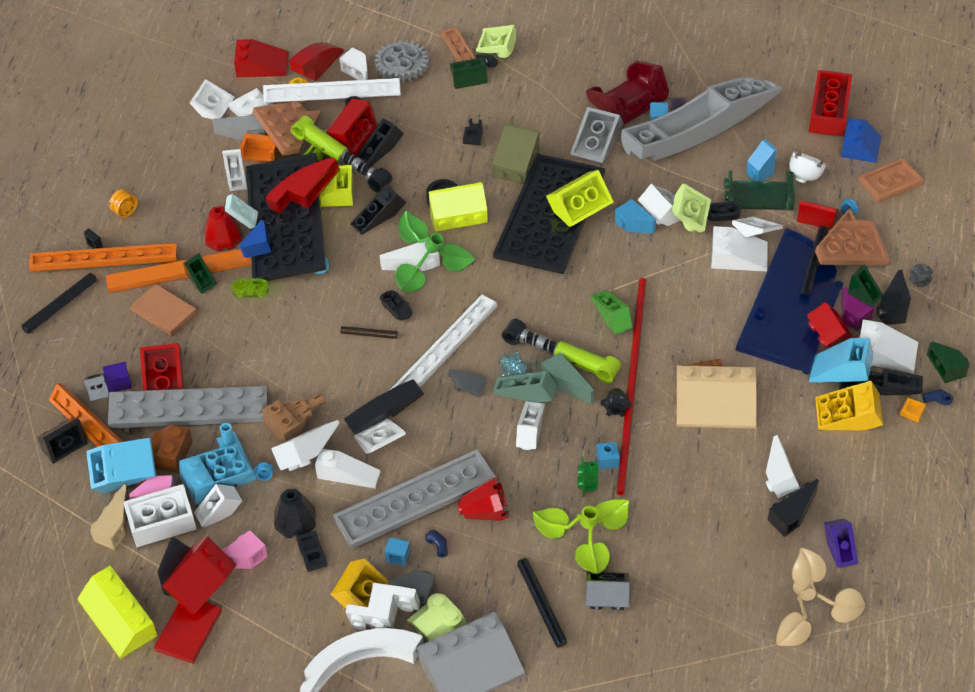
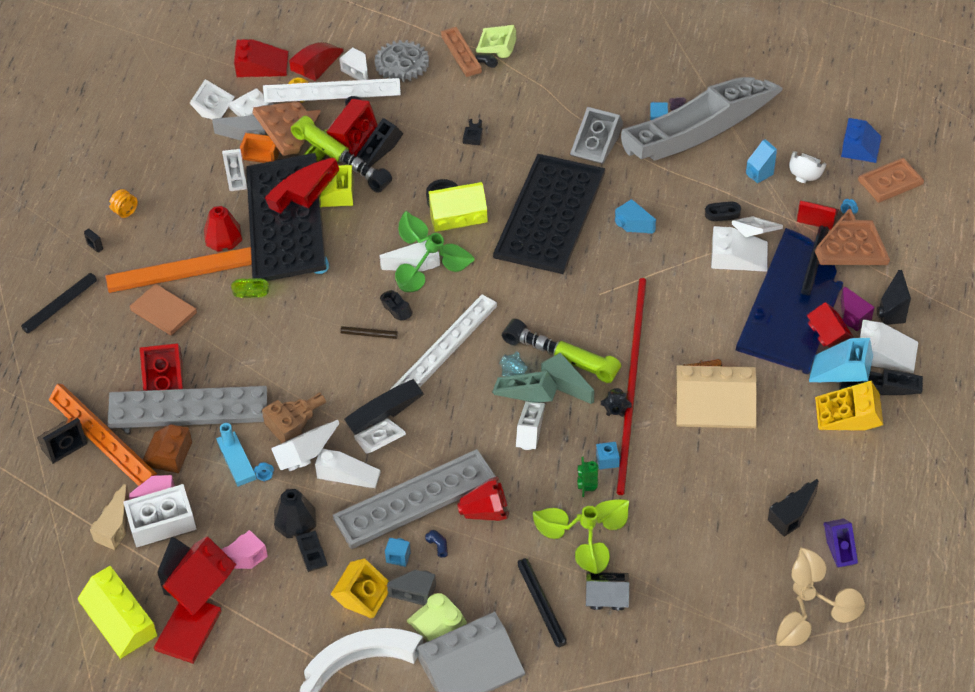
(96, 387): slope -> none
(103, 257): orange plate -> none
(117, 377): dark purple panel -> none
(120, 464): medium azure slope -> none
(199, 273): dark green slope -> none
(214, 467): medium azure slope -> none
(218, 505): white slope -> none
(241, 211): light aqua plate -> none
(256, 242): blue slope -> none
(380, 209): black slope -> none
(383, 607): white bracket -> none
(467, 382): dark grey slope -> none
(468, 73): dark green panel -> none
(516, 153): olive slope -> none
(580, 198): neon yellow slope -> none
(613, 311): bright green slope -> none
(632, 98): dark red windscreen -> none
(659, 204): white slope -> none
(691, 208): yellowish green slope -> none
(761, 194): clear green panel -> none
(779, 471): white slope -> none
(830, 103): red brick -> none
(864, 287): dark green slope -> none
(913, 409): light orange tile -> none
(921, 275): dark grey gear -> none
(939, 396): dark blue arm -> none
(948, 362): dark green slope -> none

